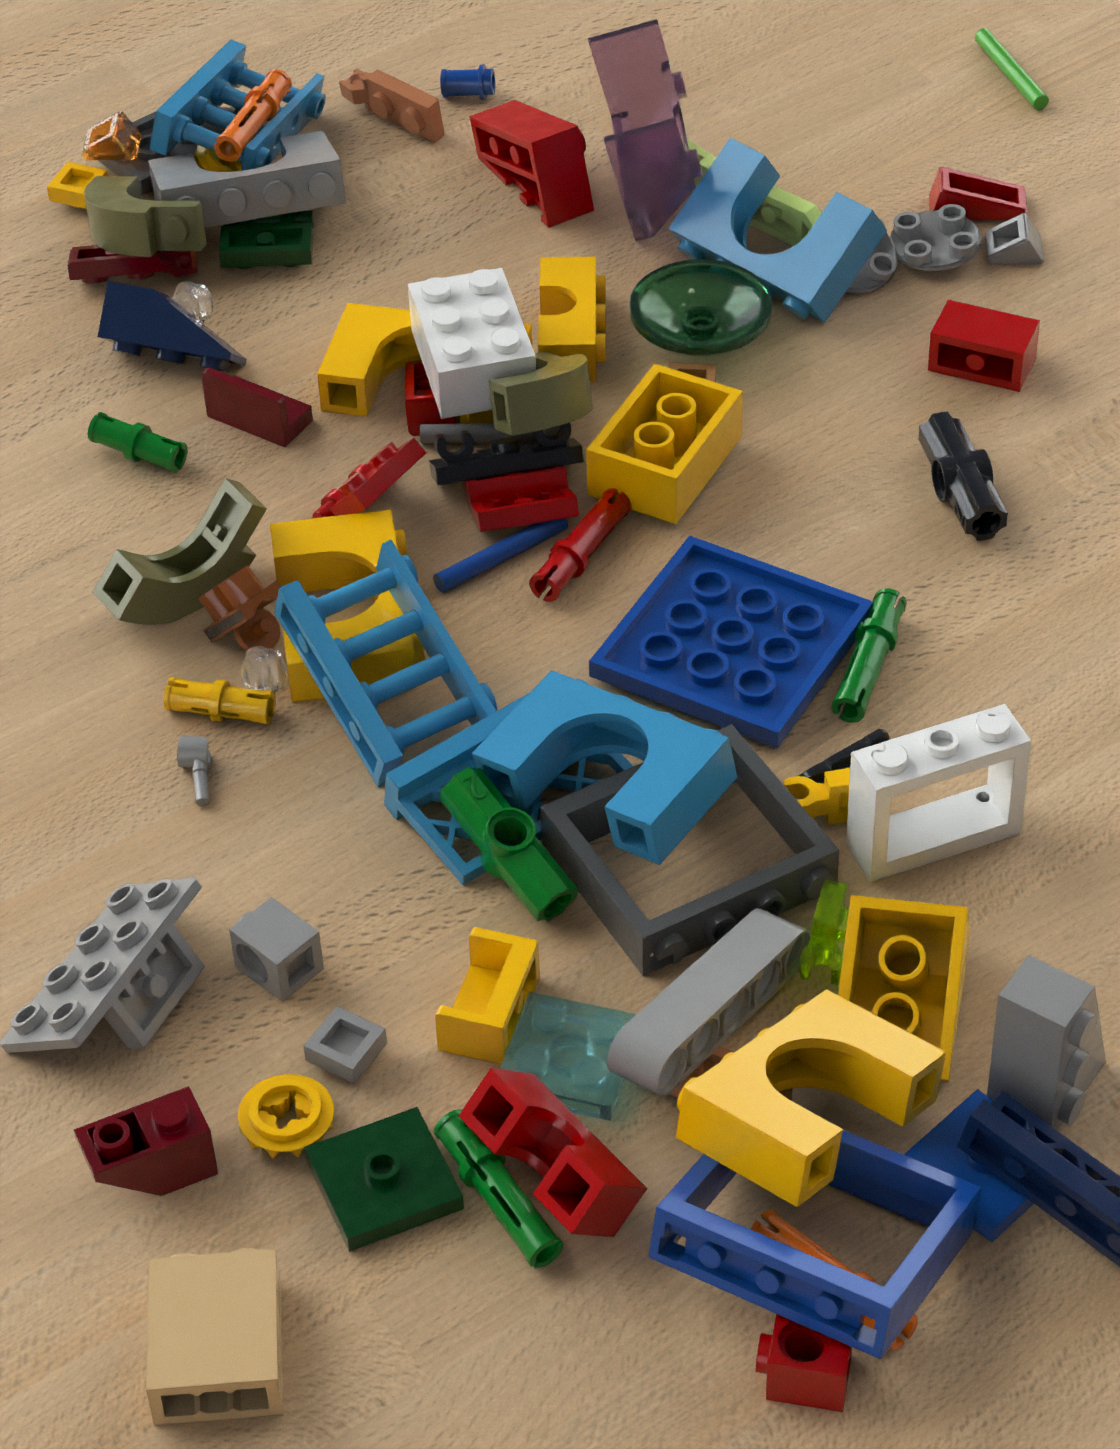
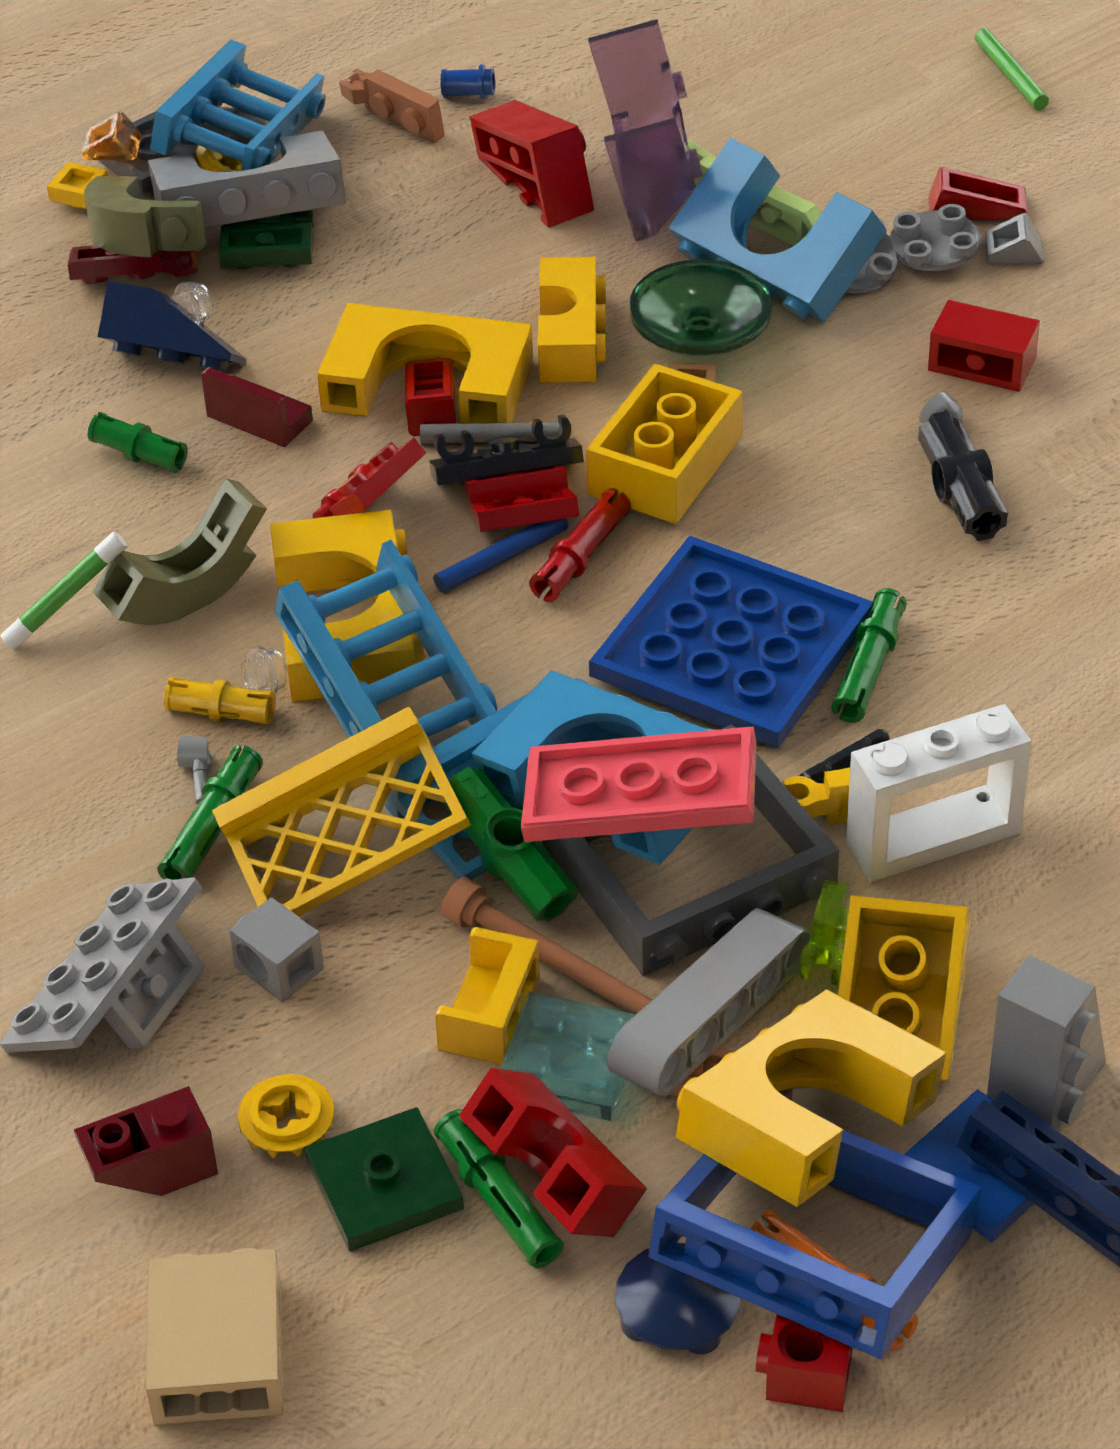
(64, 590): none -> bright green bar
(201, 827): none -> green pin
(239, 606): dark orange hips -> none
(260, 105): orange pin -> none
(333, 777): none -> yellow fence
(345, 1044): light grey plate -> none
(466, 336): white brick -> none
(469, 905): none -> nougat piece
(544, 397): olive arch -> none
(640, 784): none -> coral tile
(672, 1307): none -> dark blue dish
(941, 403): none -> light grey hinge

